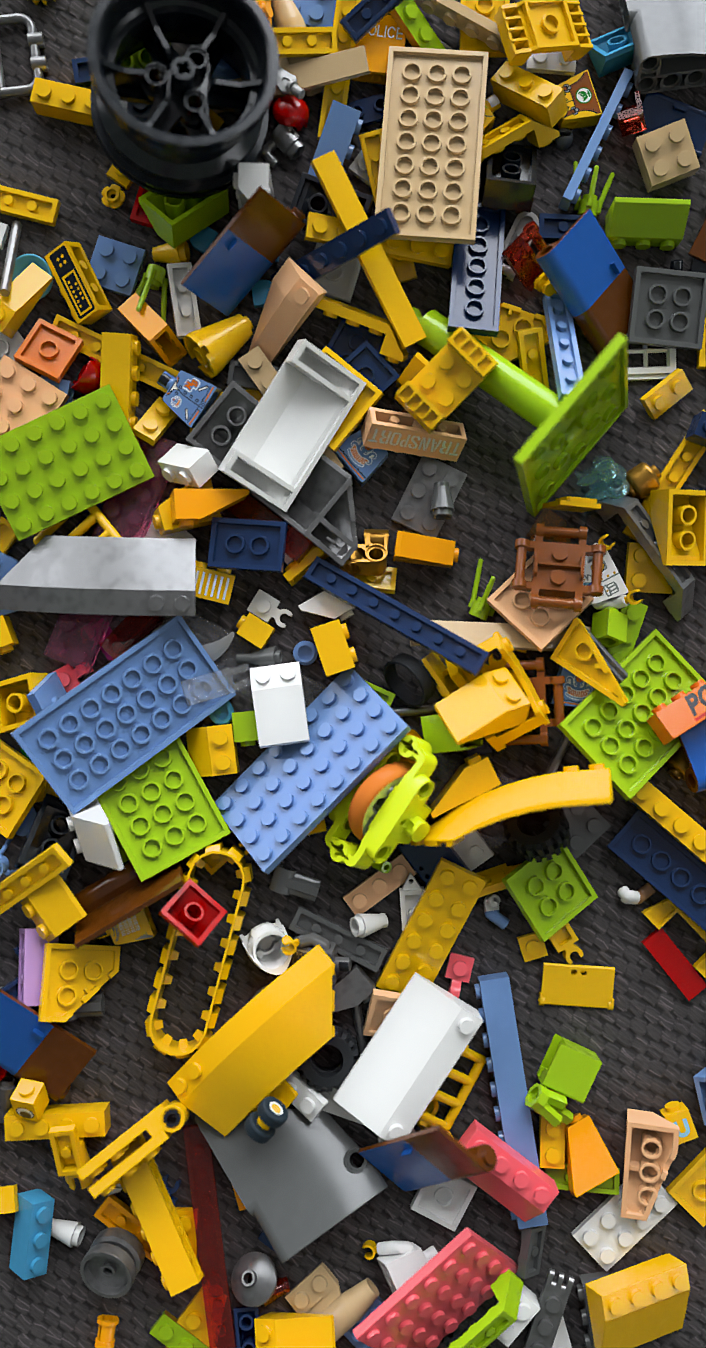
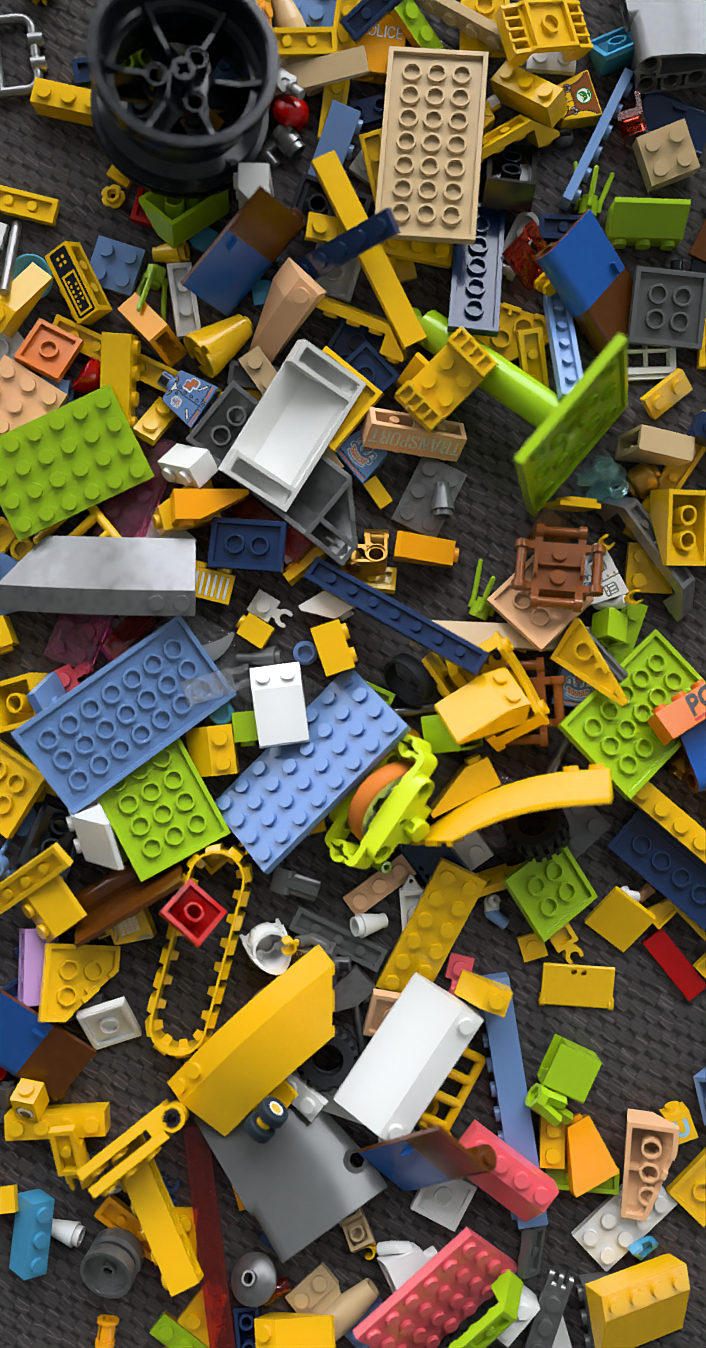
(21, 548): none -> yellow tile
(109, 1023): none -> white tile
(357, 1231): none -> tan slope
(377, 493): none -> yellow piece
(484, 992): none -> yellow slope
(620, 919): none -> yellow tile
(643, 1247): none -> dark azure tile
(655, 446): none -> tan slope

